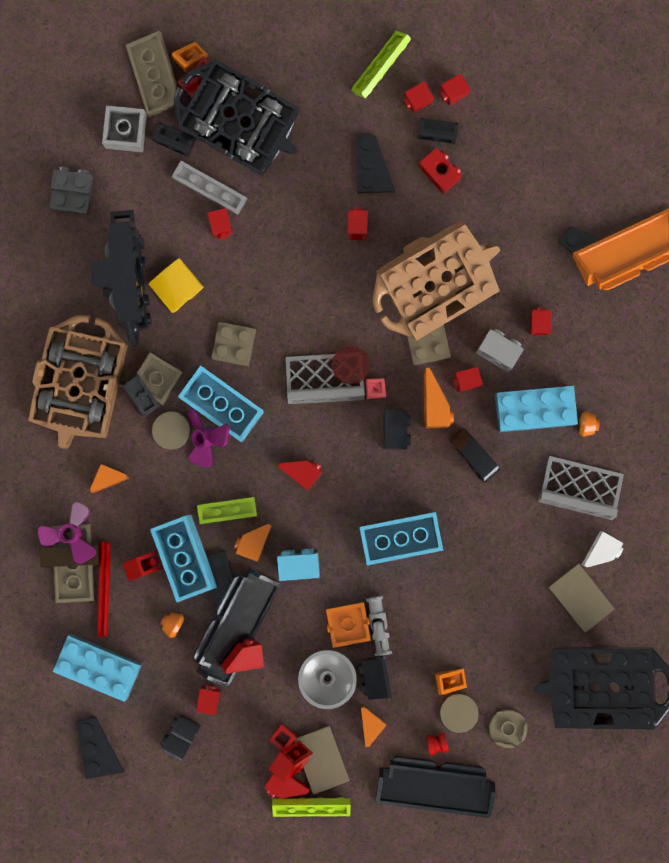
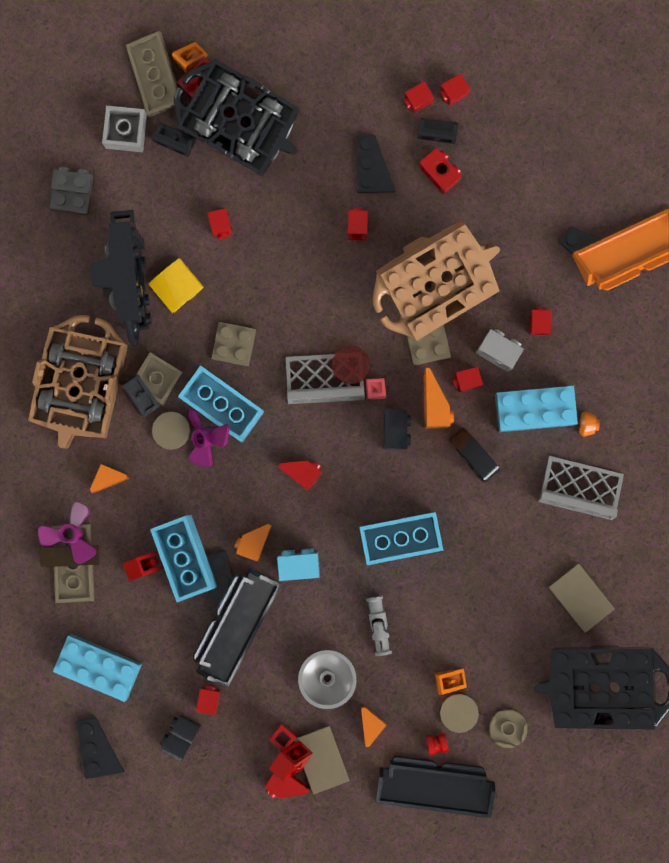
(103, 589): red axle -> none
(172, 624): orange cone -> none
(209, 188): light grey plate -> none
(227, 510): lime plate -> none
(244, 657): red slope -> none
(311, 807): lime plate -> none
(348, 624): orange plate -> none
(375, 677): black slope -> none
(380, 64): lime plate -> none
(603, 550): white slope -> none

